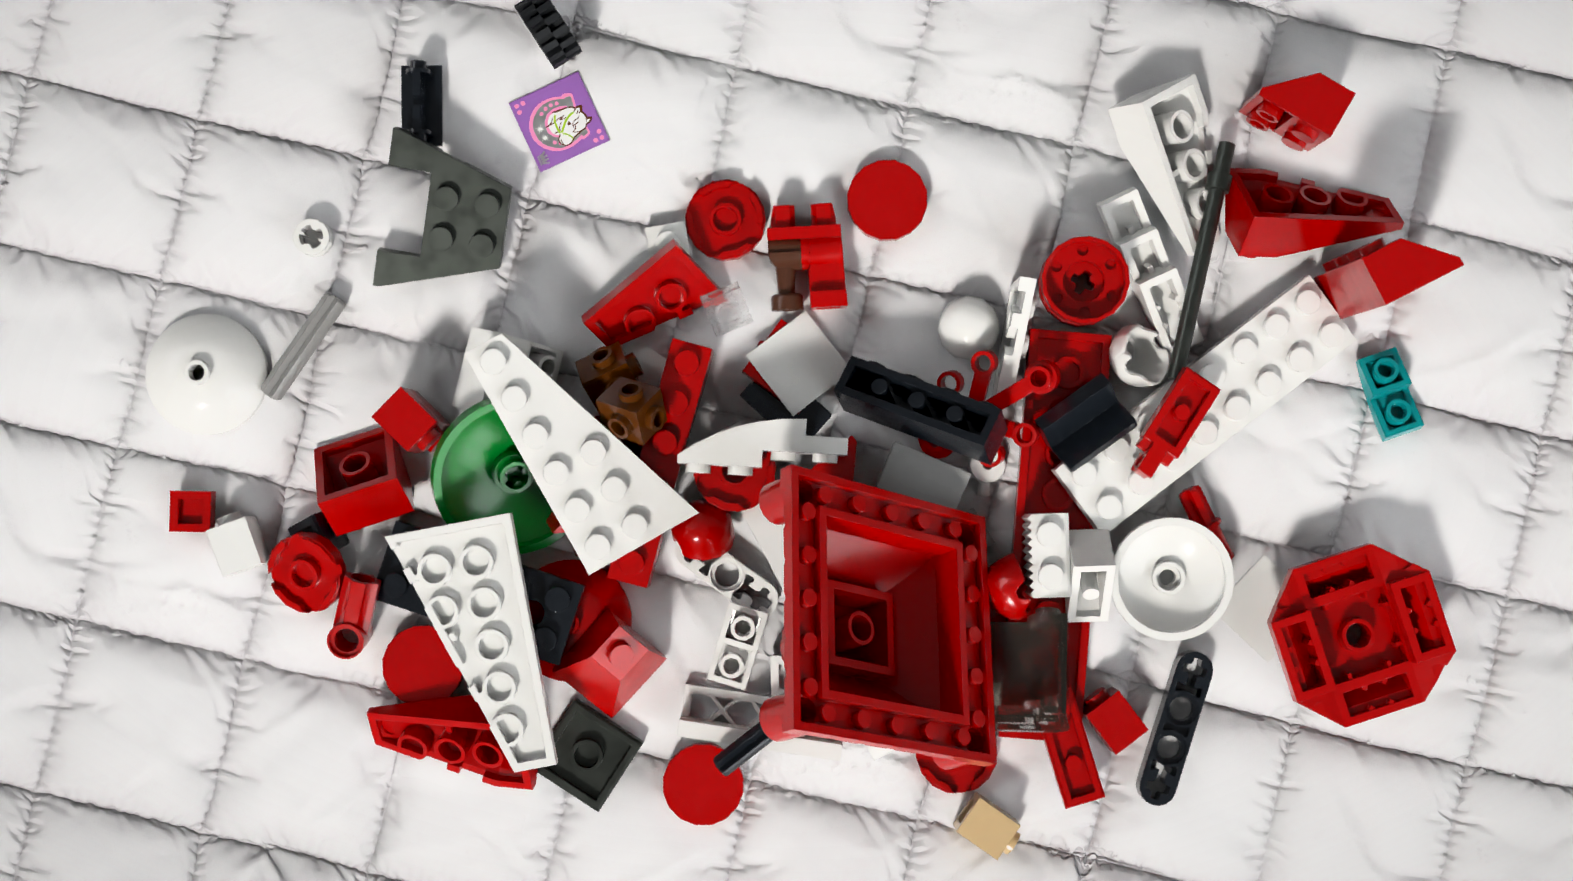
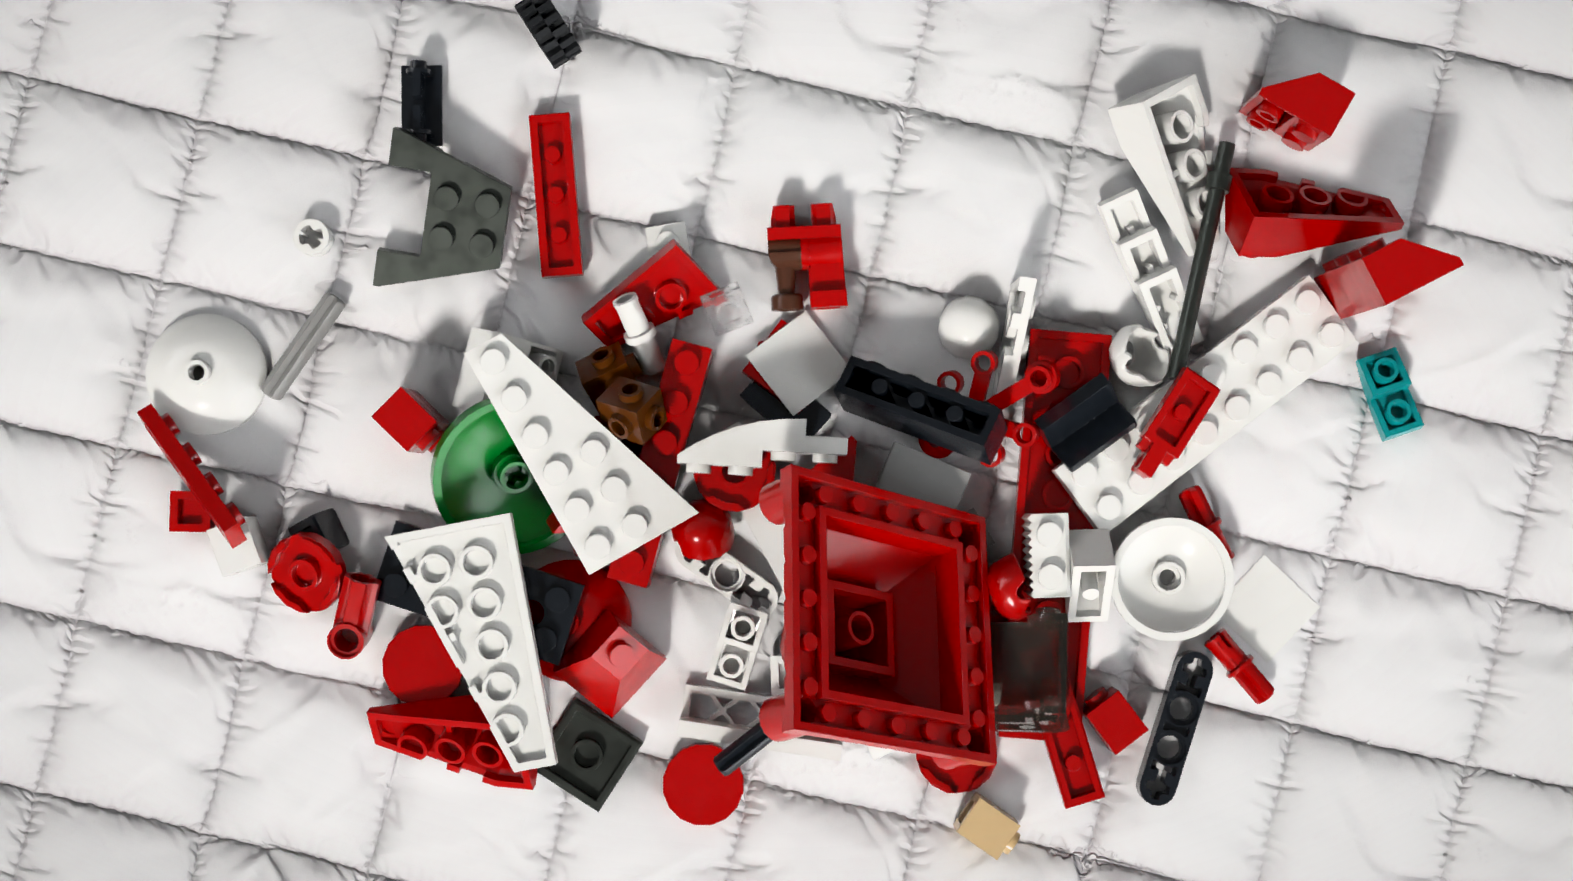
(185, 462): none -> red plate
(362, 481): red slope -> none
(556, 195): none -> red plate
(559, 121): sticker -> none
(639, 333): none -> white pin
(725, 220): red tile -> none
(887, 200): red tile -> none
(984, 476): white piece -> none
(1106, 275): red wheel -> none
(1239, 666): none -> red axle
(1400, 642): red piece -> none

